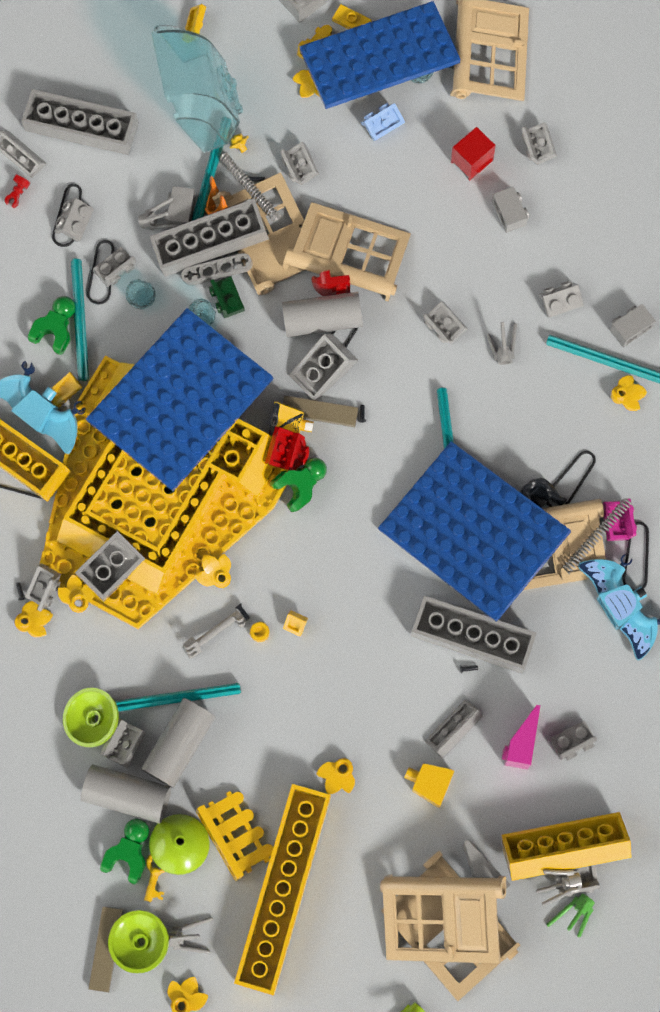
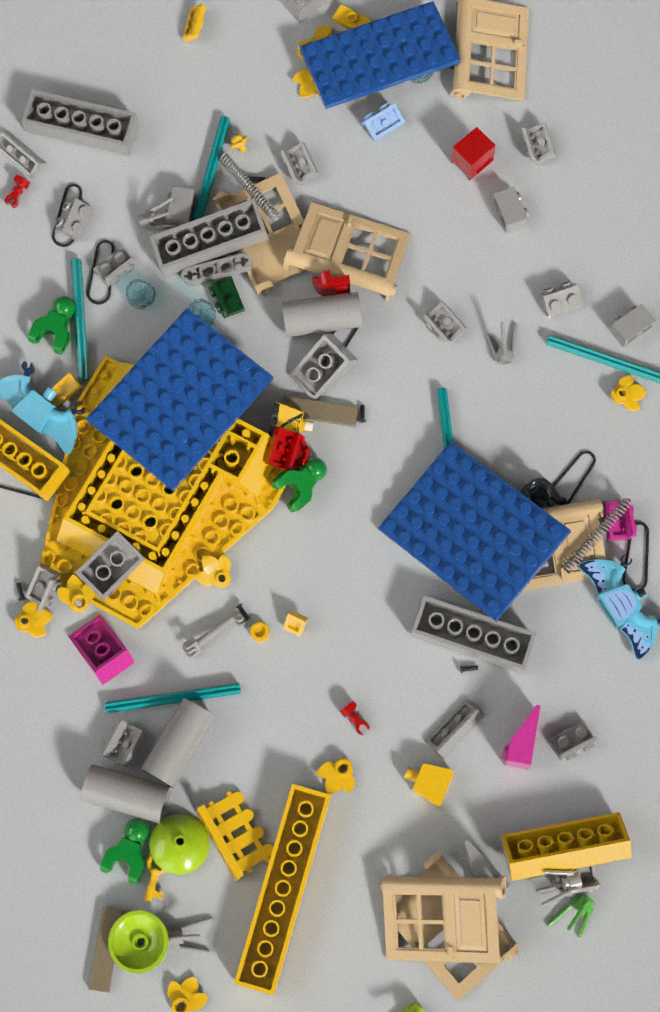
(81, 713): lime dish -> none
(101, 649): none -> dark pink slope
(197, 85): clear light blue windscreen -> none
(210, 205): orange helmet -> none
(349, 710): none -> red piece

